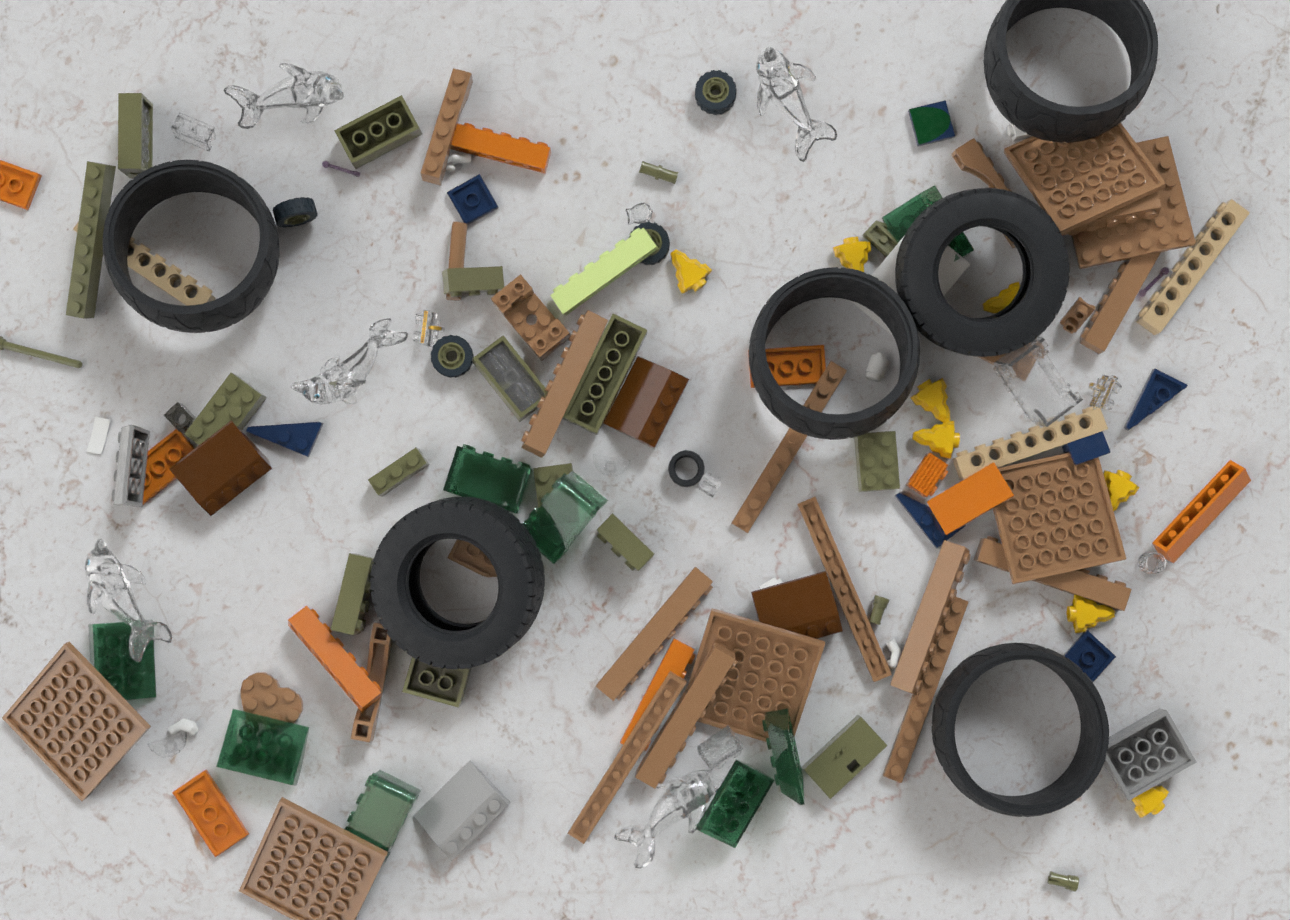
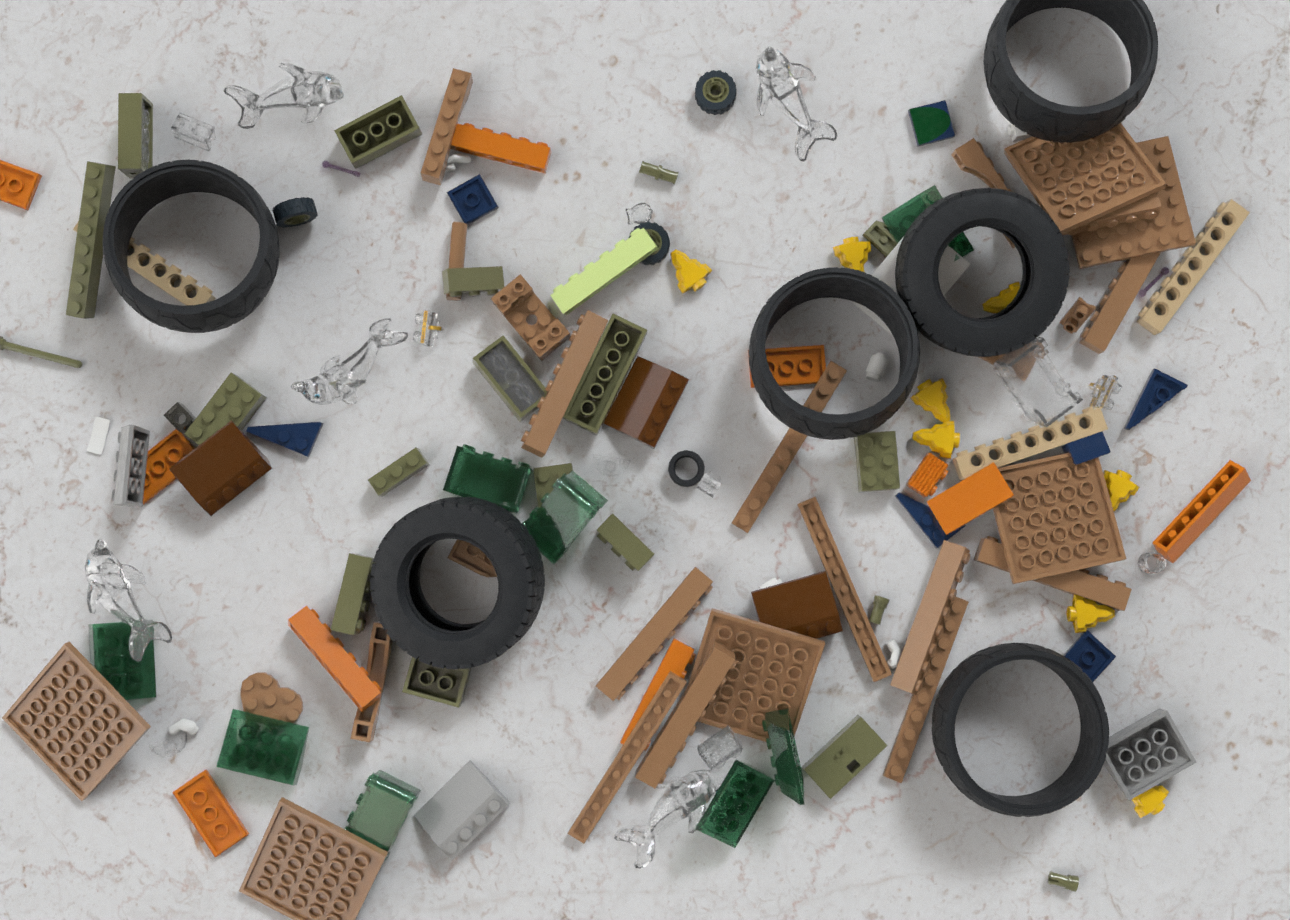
(441, 350): black wheel -> none

